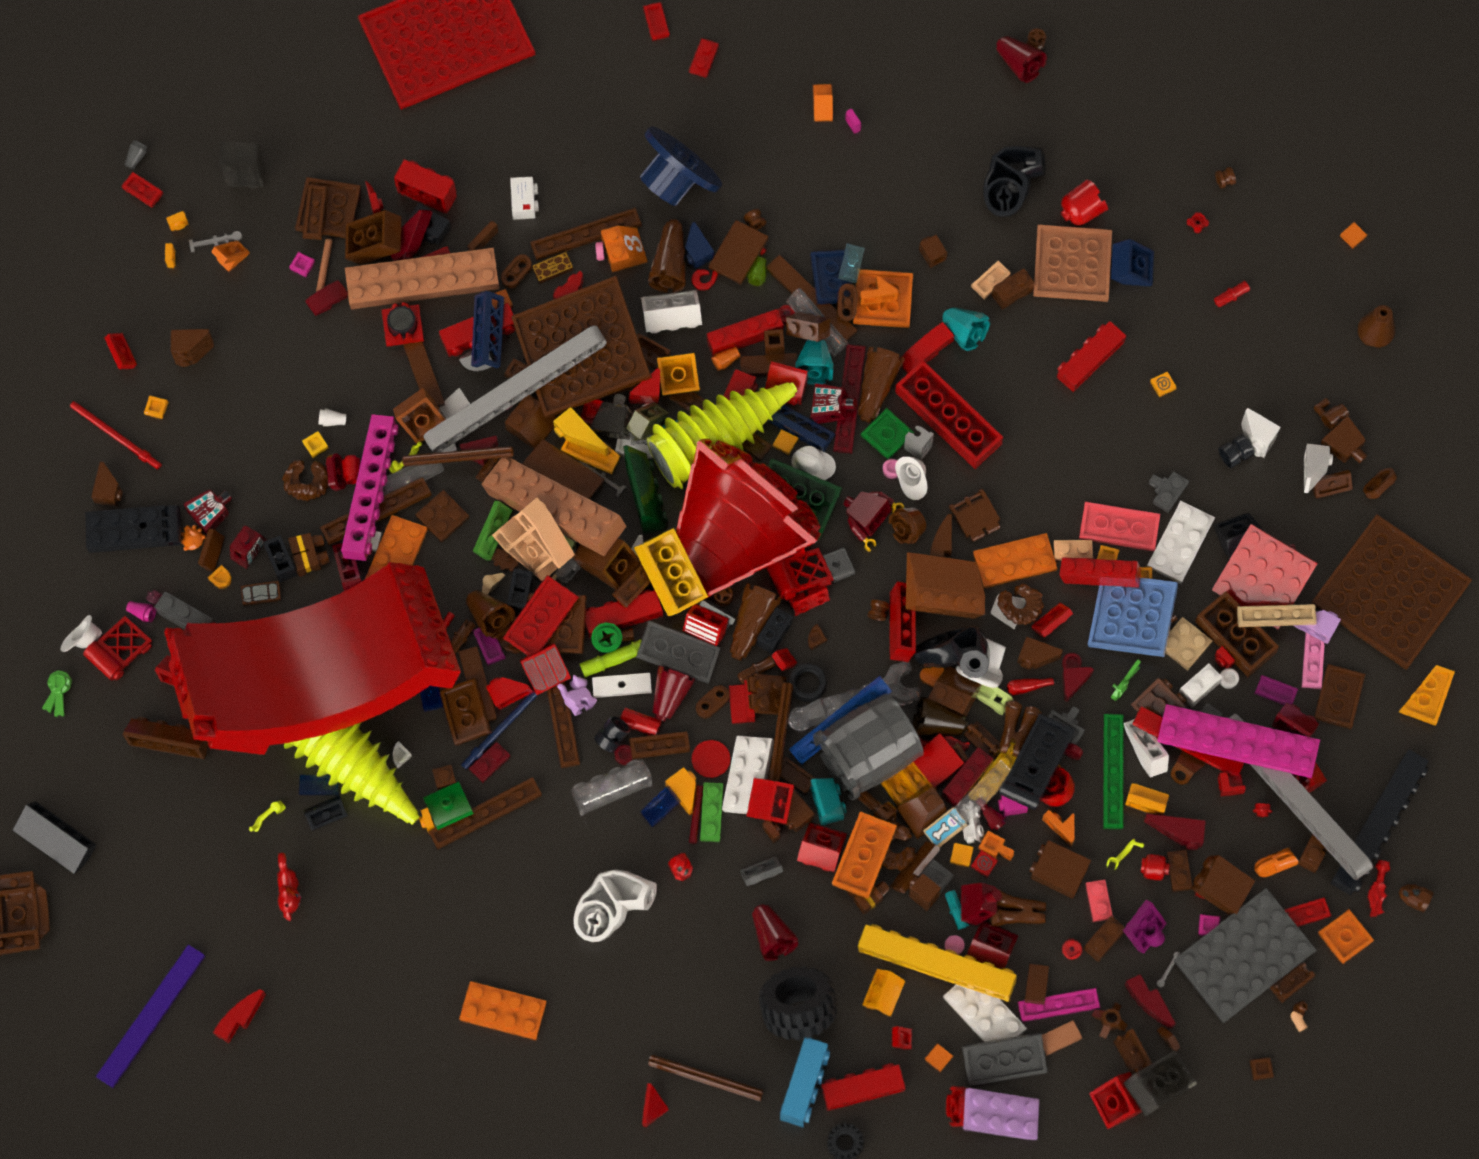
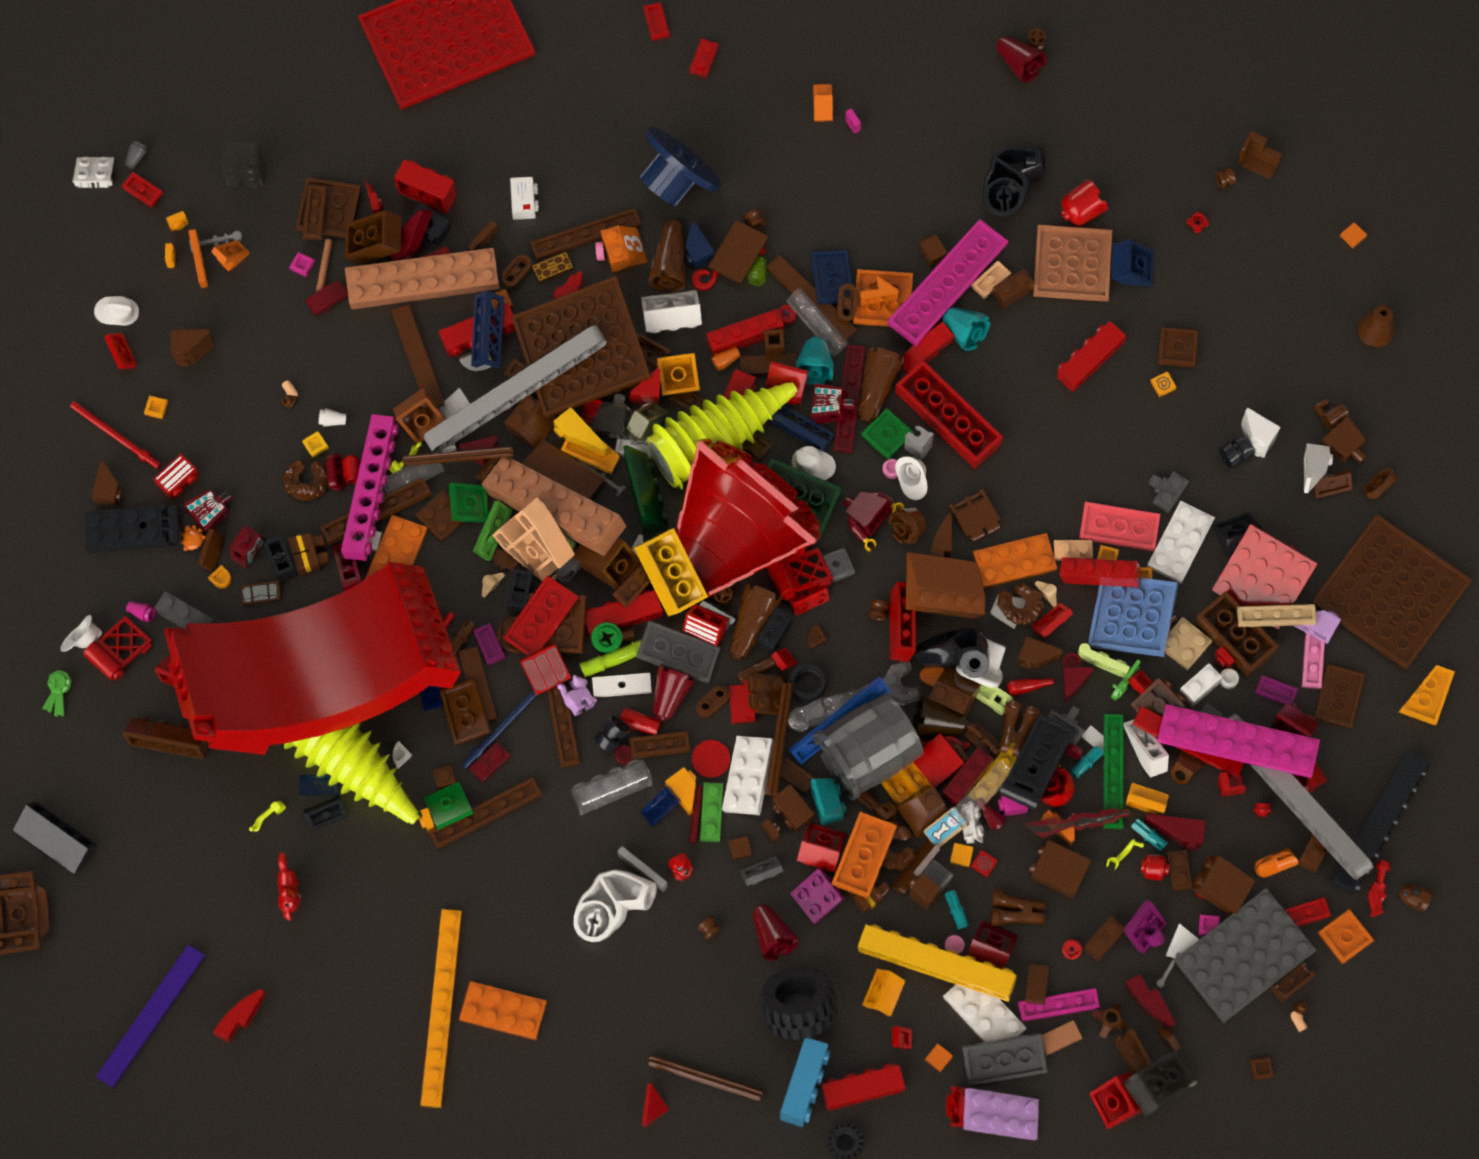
(93, 170): none -> white hinge
(116, 311): none -> white piece
(153, 596): clear pink plate -> none
(176, 477): none -> brick
(202, 278): none -> orange tile
(291, 396): none -> arm
(402, 323): piece -> none
(441, 1008): none -> light orange plate
(468, 502): none -> green plate
(490, 614): reddish brown cone -> none
(507, 691): red slope -> none
(642, 868): none -> light grey tile
(709, 928): none -> reddish brown wheel
(740, 848): none -> reddish brown tile
(770, 800): red slope -> none
(785, 442): light orange tile -> none
(808, 326): reddish brown brick -> none
(817, 895): none -> magenta plate
(851, 263): clear light blue plate -> none
(947, 282): none -> dark pink plate
(978, 902): dark red torso -> none
(993, 844): orange plate -> none
(1048, 591): none -> tan piece
(1079, 821): none -> dark red sword
(1086, 762): none -> teal axle
(1093, 737): none -> white sticker
(1098, 900): coral plate -> none
(1103, 661): none -> yellowish green plate
(1140, 681): none -> red plate
(1149, 834): none -> teal axle
(1178, 347): none -> reddish brown plate
(1181, 941): none -> white sticker
(1232, 294): red axle -> none
(1258, 157): none -> reddish brown panel

